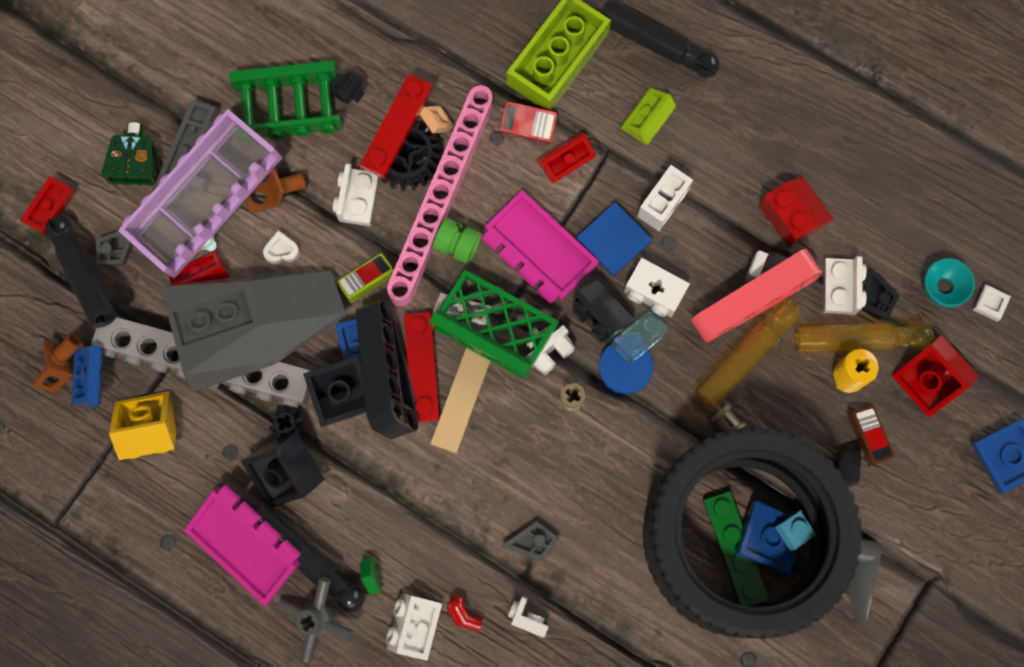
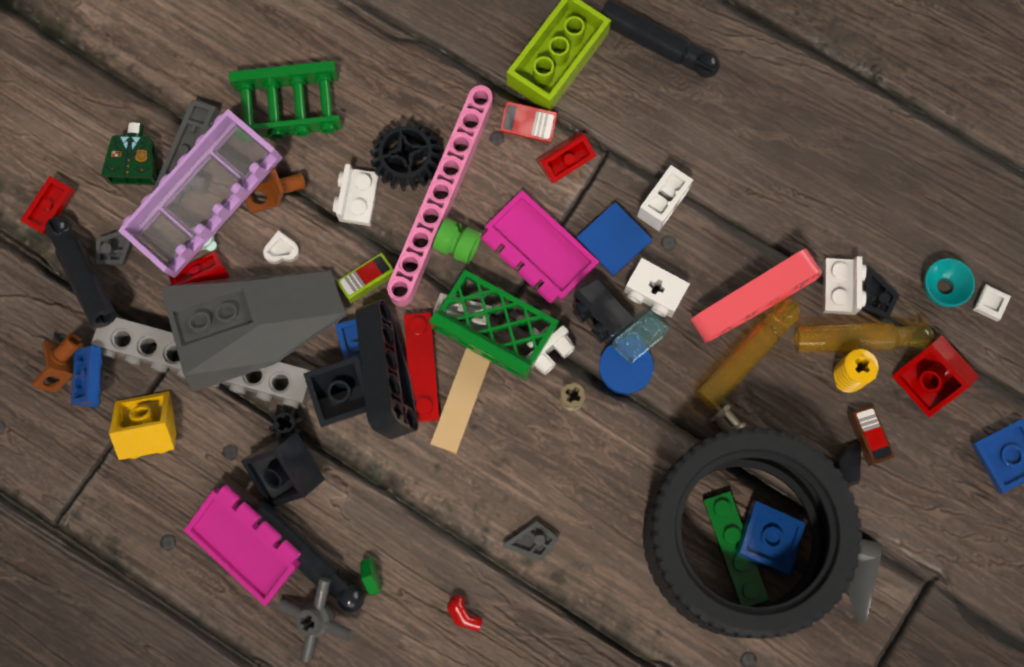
(348, 87): black gear -> none
(396, 126): red plate -> none
(413, 626): white bracket -> none
(436, 119): light nougat tile -> none
(531, 623): white bracket -> none
(649, 115): lime slope -> none
(756, 266): white tile -> none
(795, 211): red slope -> none
(795, 530): medium azure plate -> none

